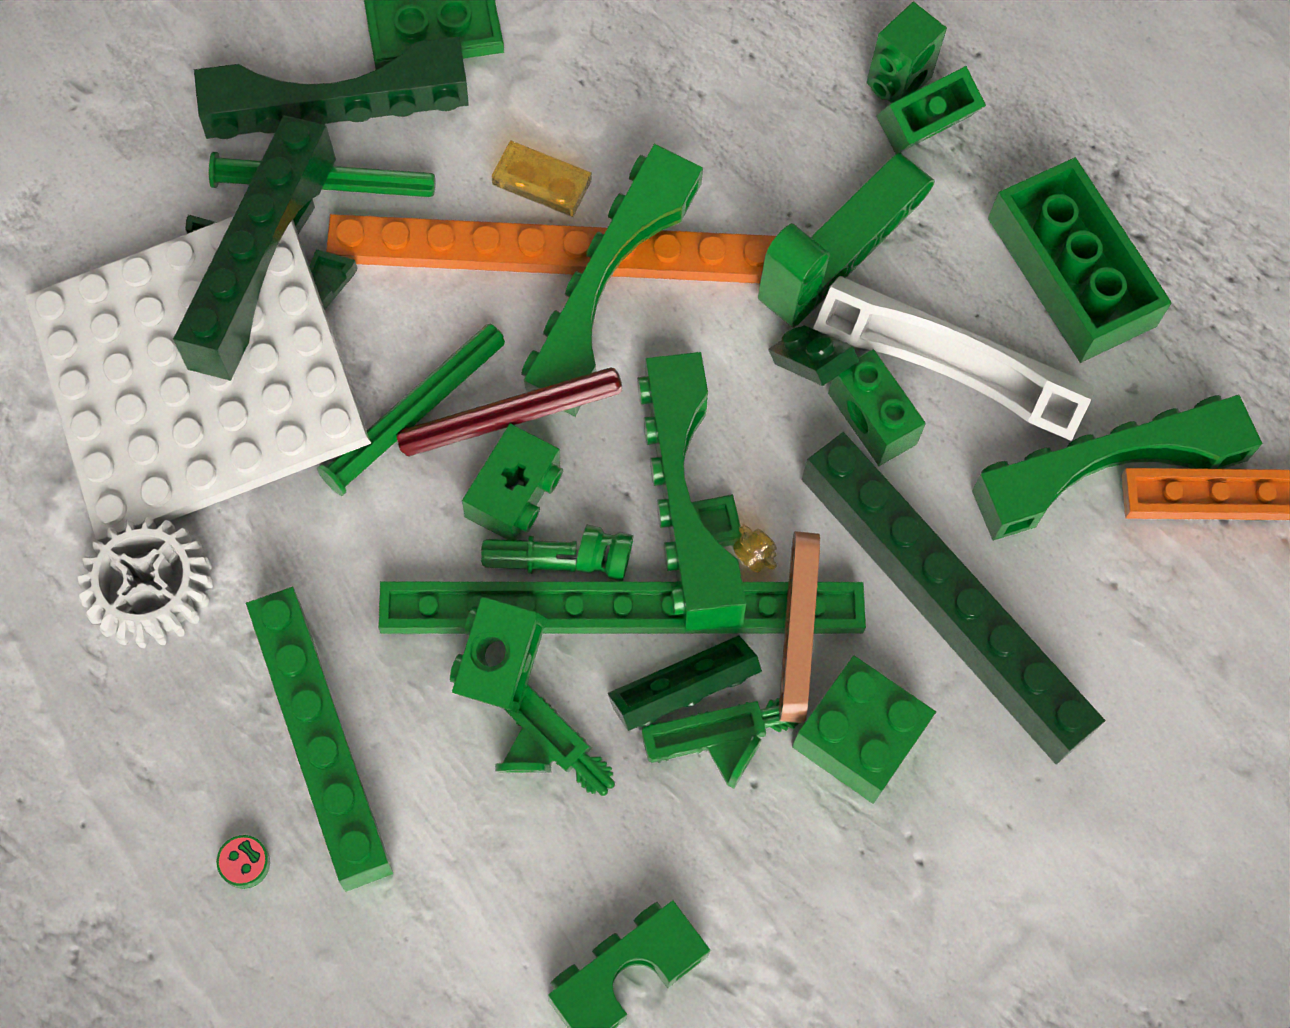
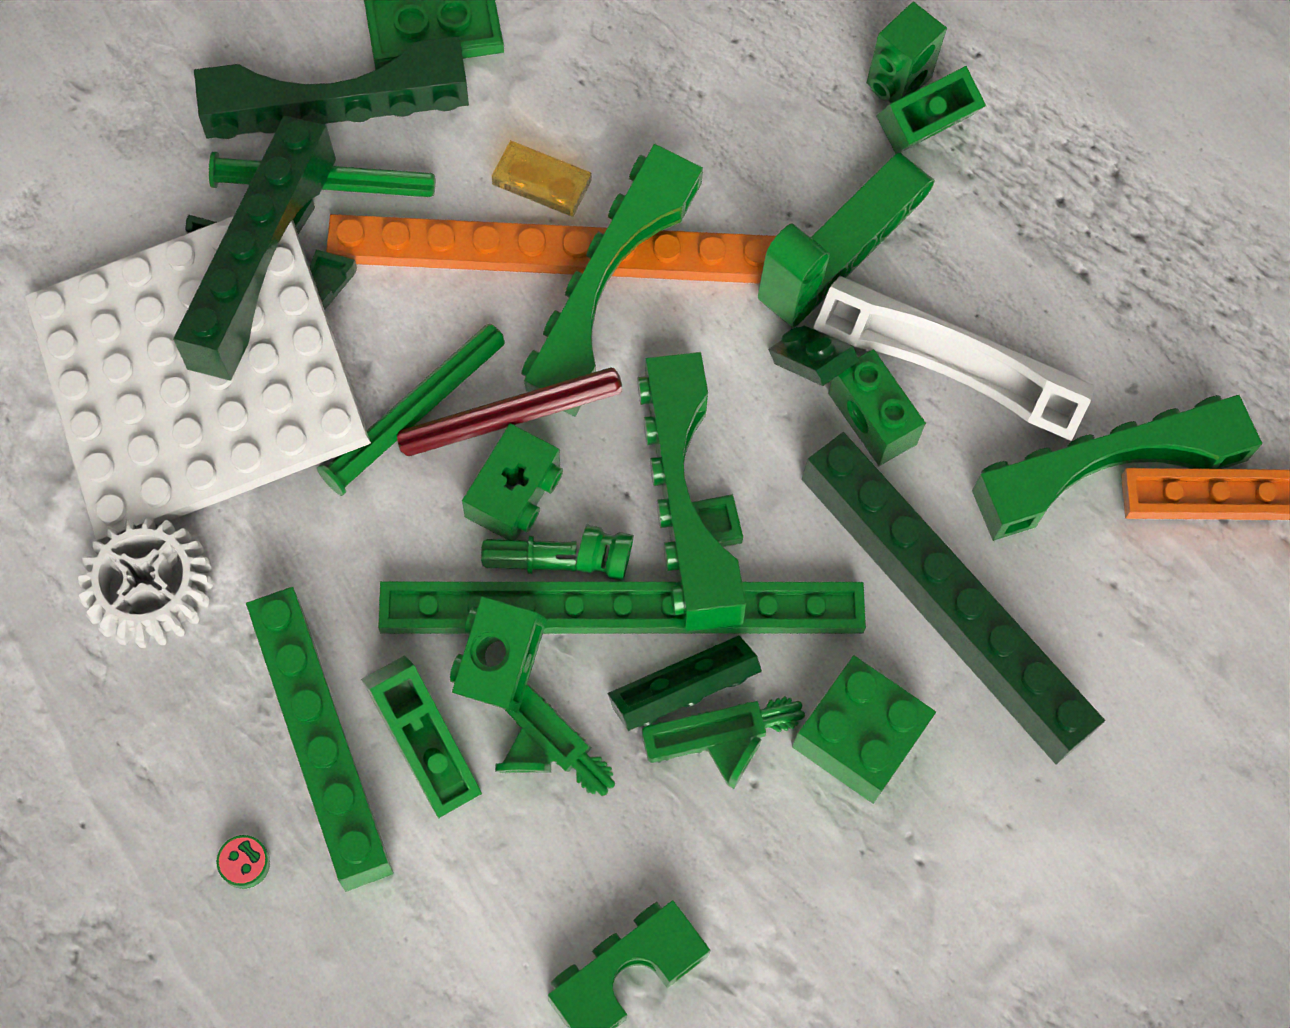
(421, 735): none -> green slope
(755, 549): clear yellow plate -> none
(799, 627): nougat beam -> none
(1078, 259): green brick -> none

